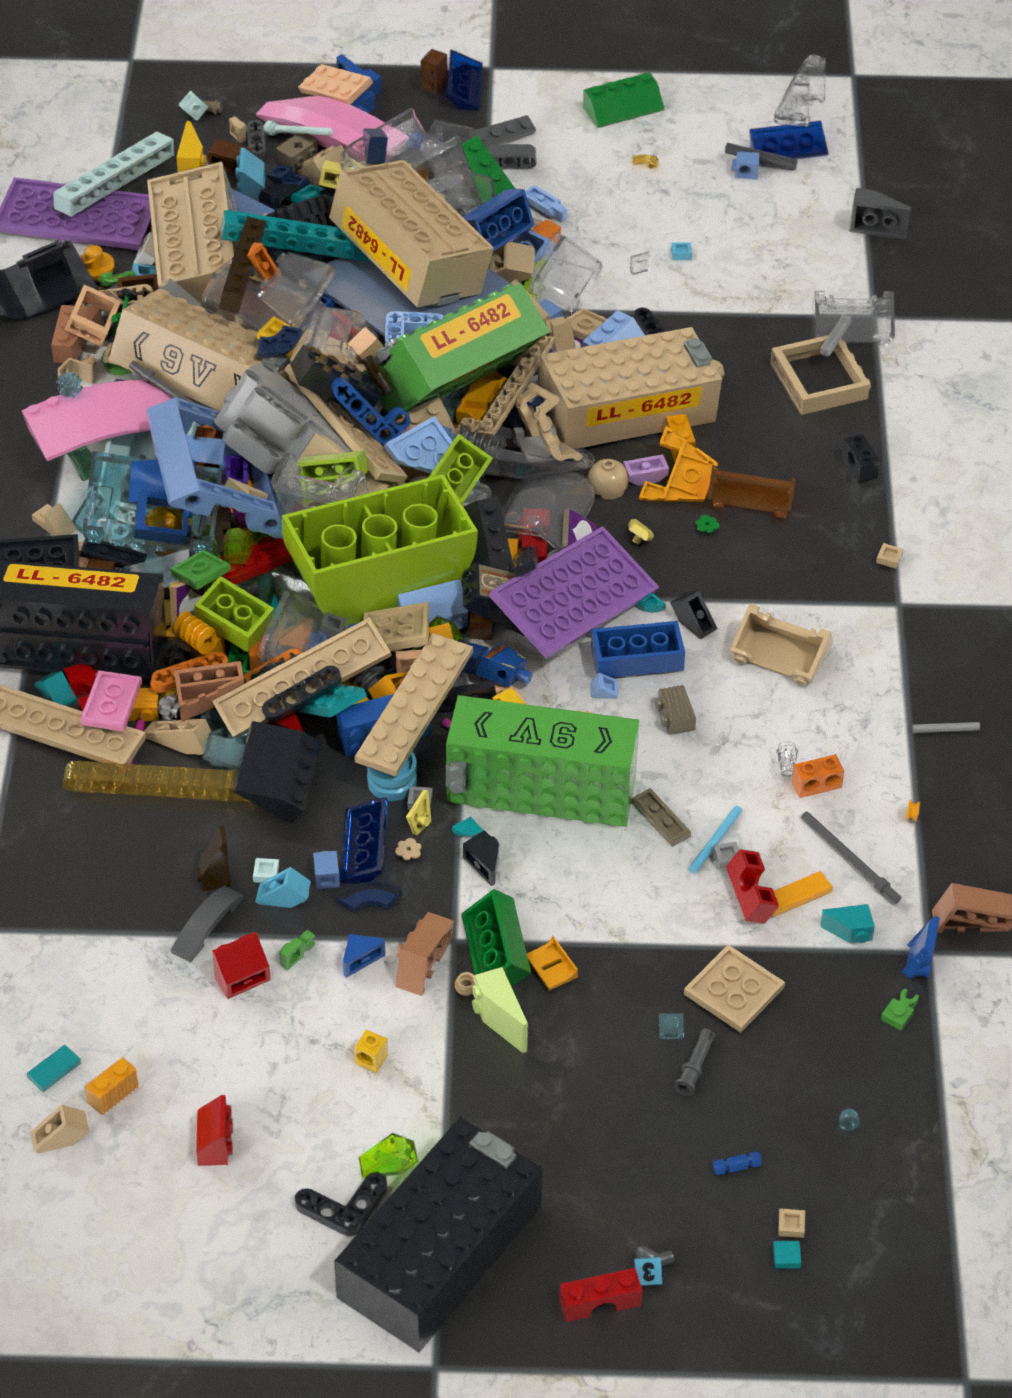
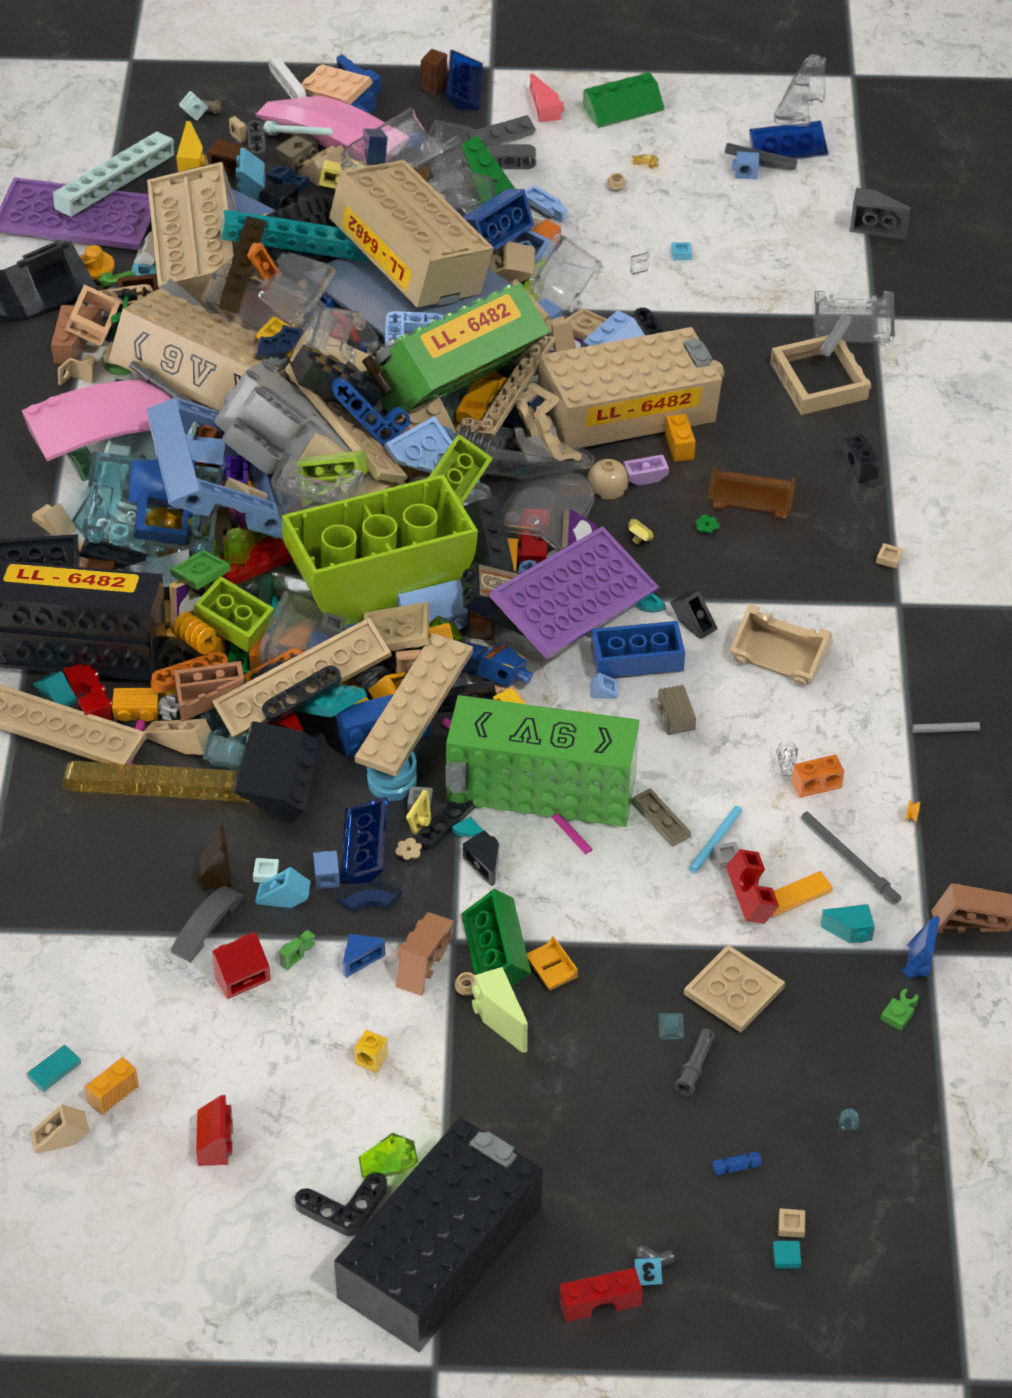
(69, 384): clear light blue gear -> none
(111, 701): bright pink tile -> none
(286, 78): none -> white beam
(308, 192): teal tile -> none
(365, 344): light nougat slope -> none
(443, 817): none -> black beam
(526, 560): black plate -> none
(545, 100): none -> coral slope
(572, 833): none -> dark pink bar
(616, 181): none -> tan plate
(689, 476): light orange wing -> none

